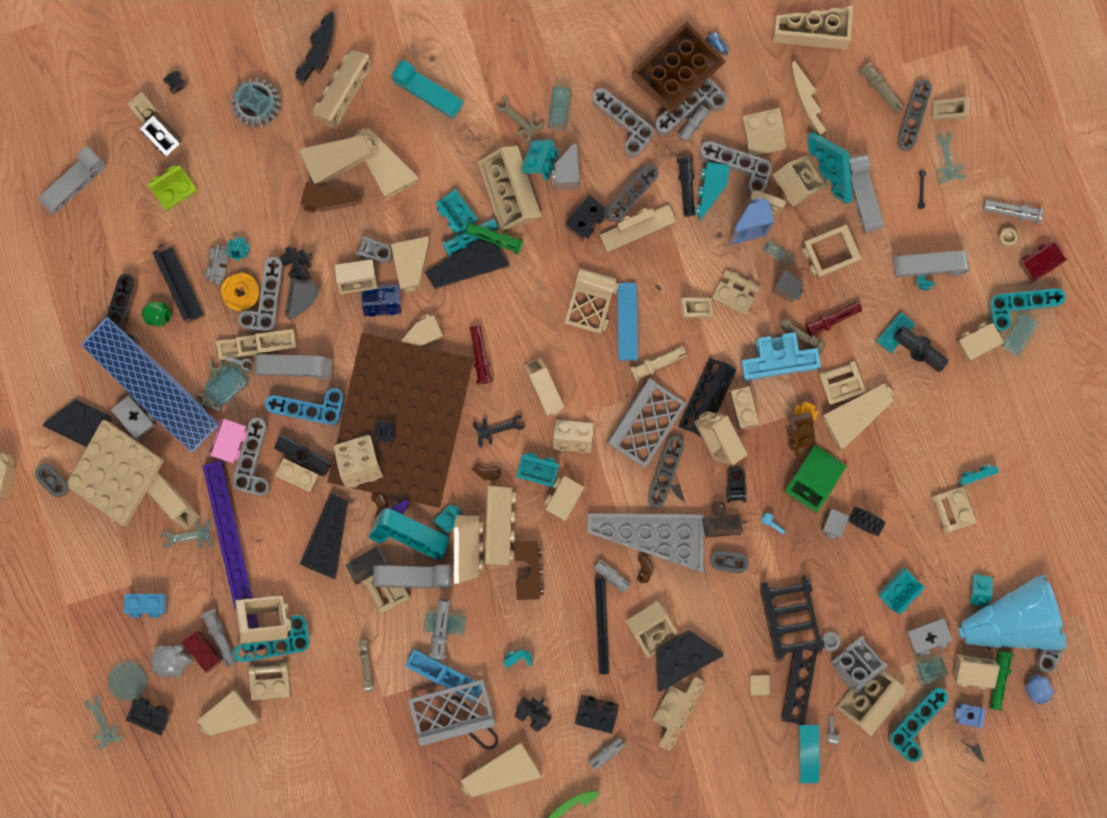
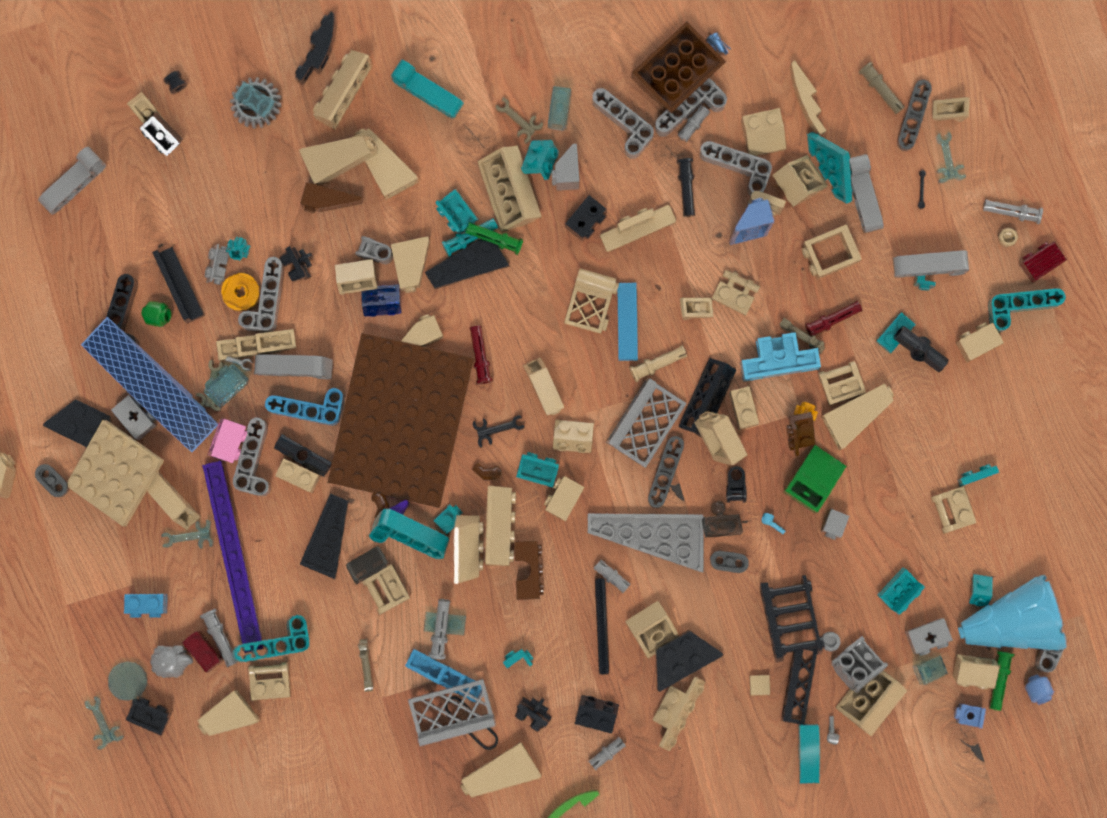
(172, 187): lime bracket -> none
(262, 605): tan window -> none
(300, 296): dark grey slope -> none
(357, 461): tan bracket -> none
(385, 431): black tile -> none
(413, 577): light grey beam -> none
(629, 190): dark grey beam -> none
(646, 570): reddish brown arm -> none
(715, 182): teal slope -> none
(787, 258): clear light blue axle -> none
(788, 287): dark grey slope -> none
(815, 29): tan wedge -> none
(866, 521): black tyre -> none
(921, 721): teal beam -> none
(1020, 334): clear light blue slope -> none

